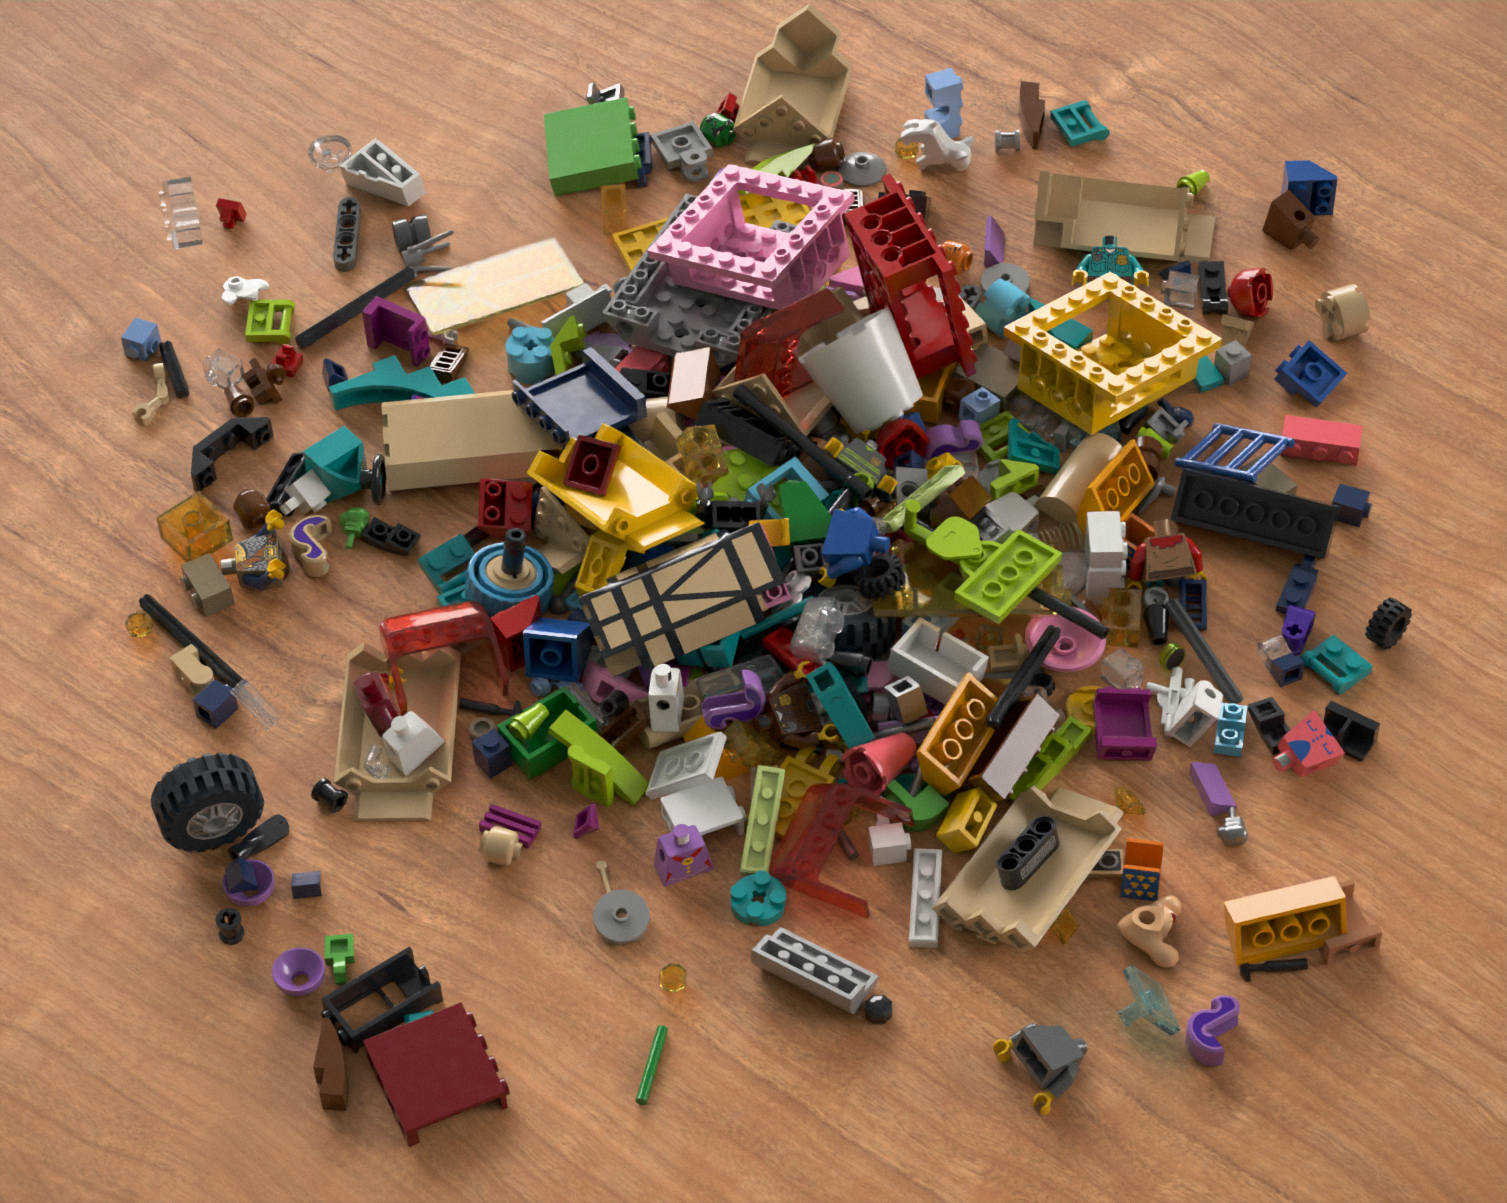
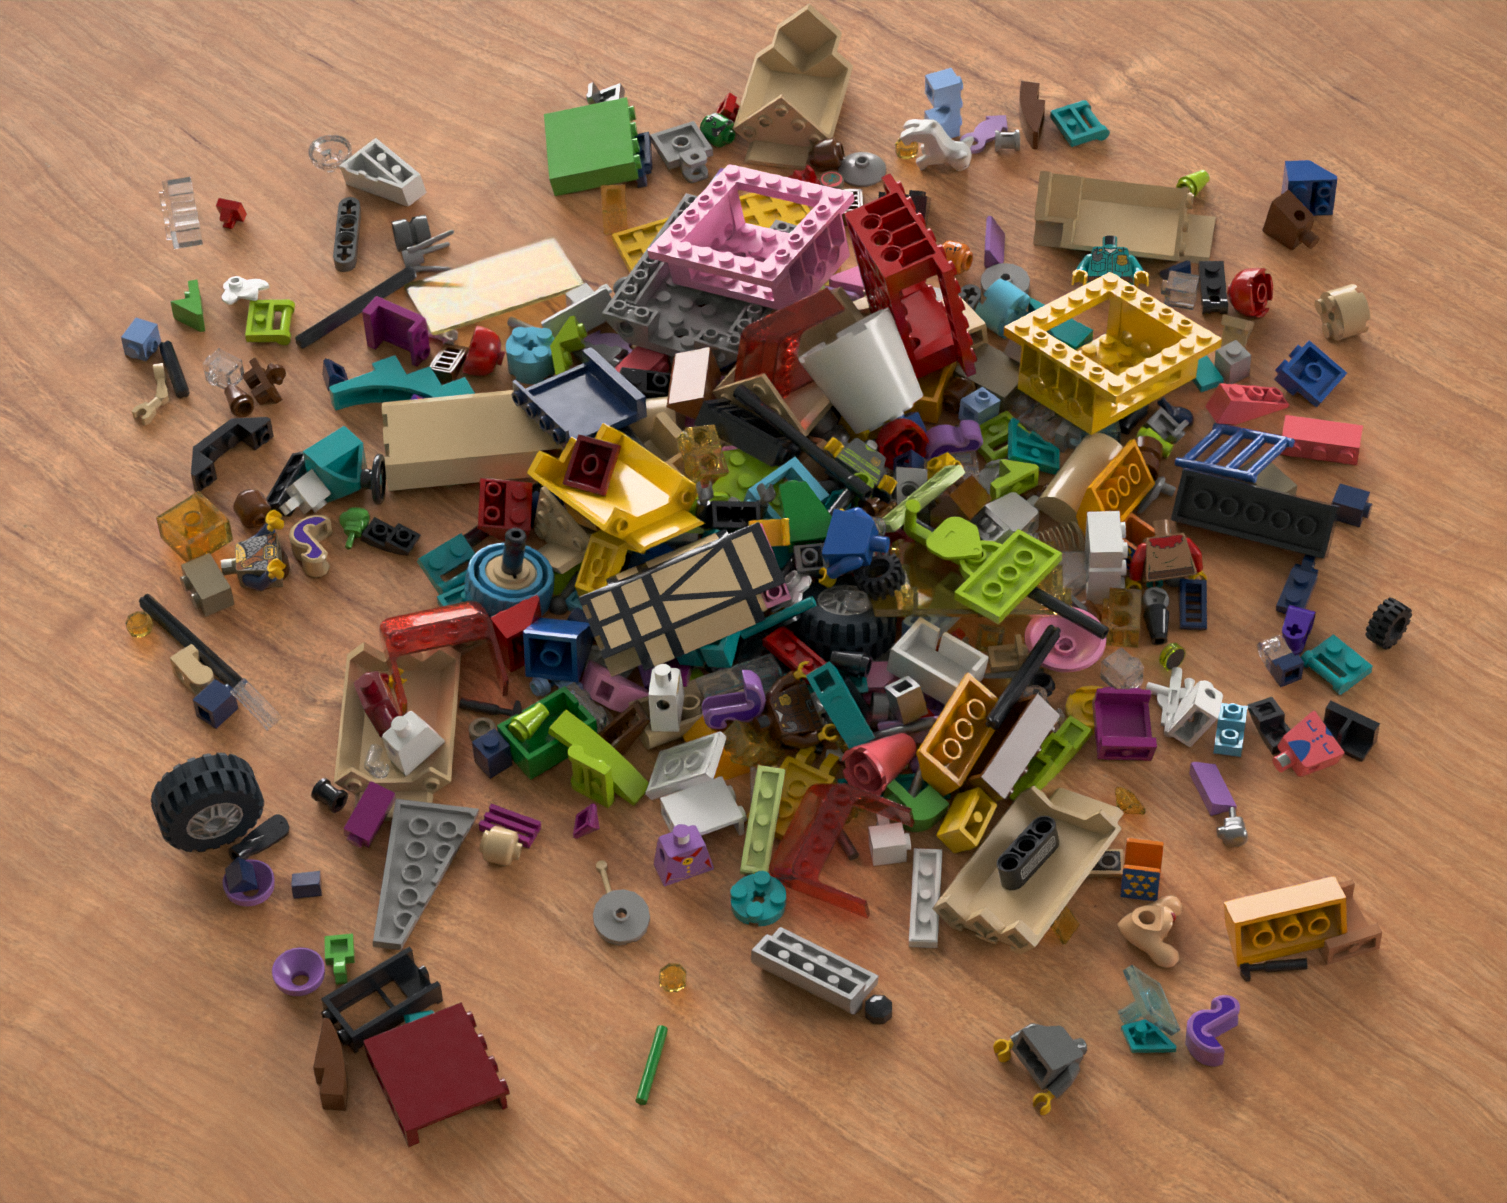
(190, 309): none -> bright green slope
(234, 923): black bush -> none
(288, 359): red tile -> none
(369, 815): none -> magenta brick
(418, 855): none -> light grey wing
(483, 352): none -> red cylinder
(618, 699): black cone -> none
(784, 162): slope -> none
(817, 630): clear slope -> none
(856, 602): none -> clear plate
(986, 132): none -> lavender brick
(1146, 1038): none -> teal piece
(1204, 651): dark grey axle -> none
(1242, 403): none -> coral slope

